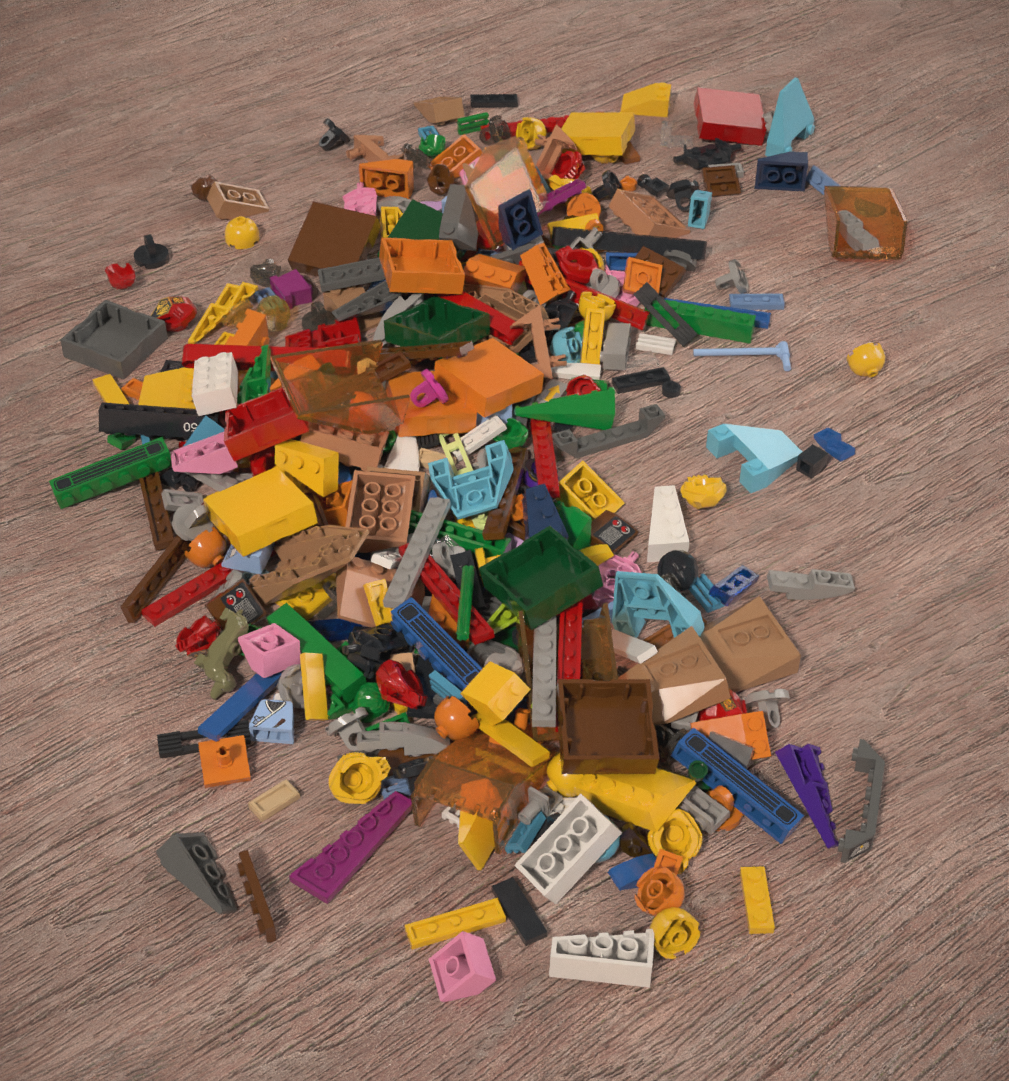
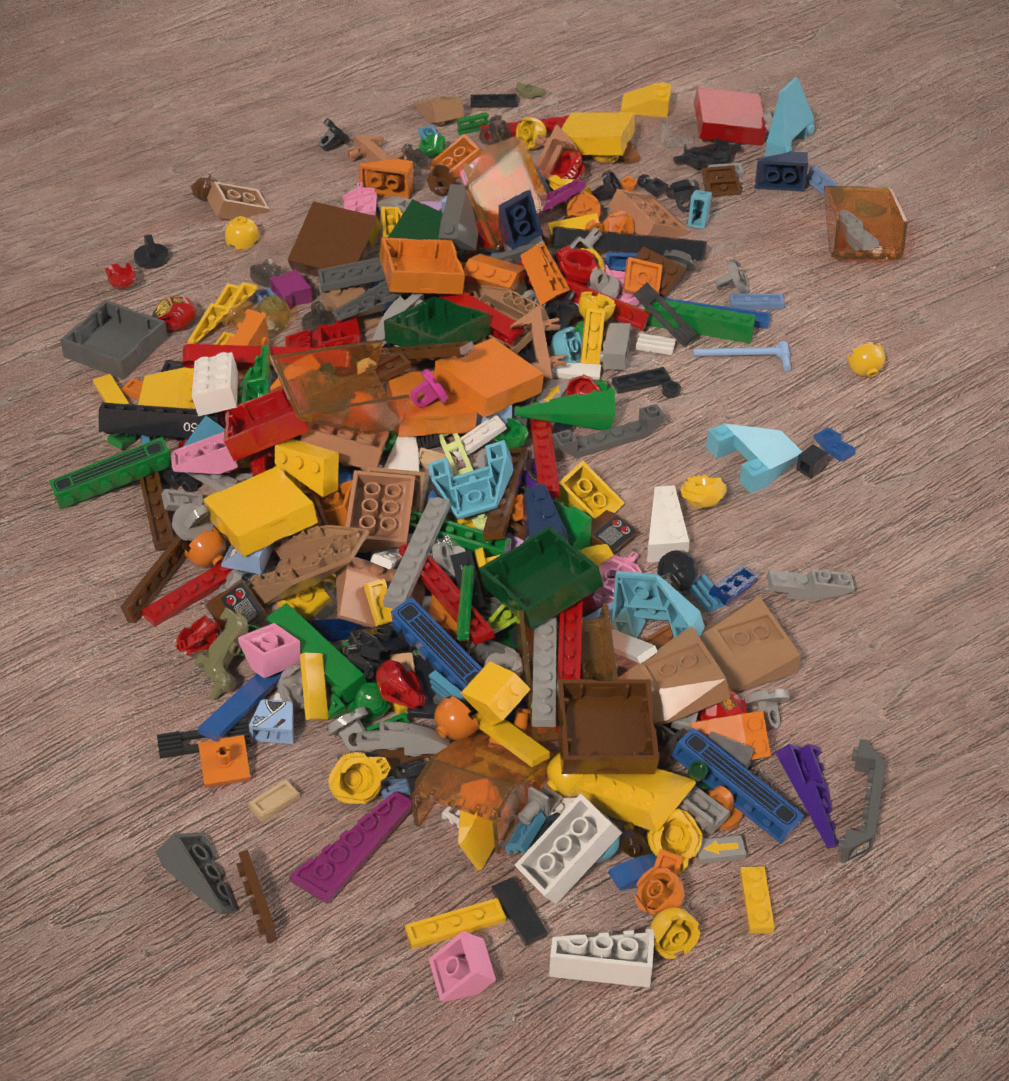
(528, 90): none -> olive plate
(619, 222): none -> orange tile
(721, 850): none -> light grey tile

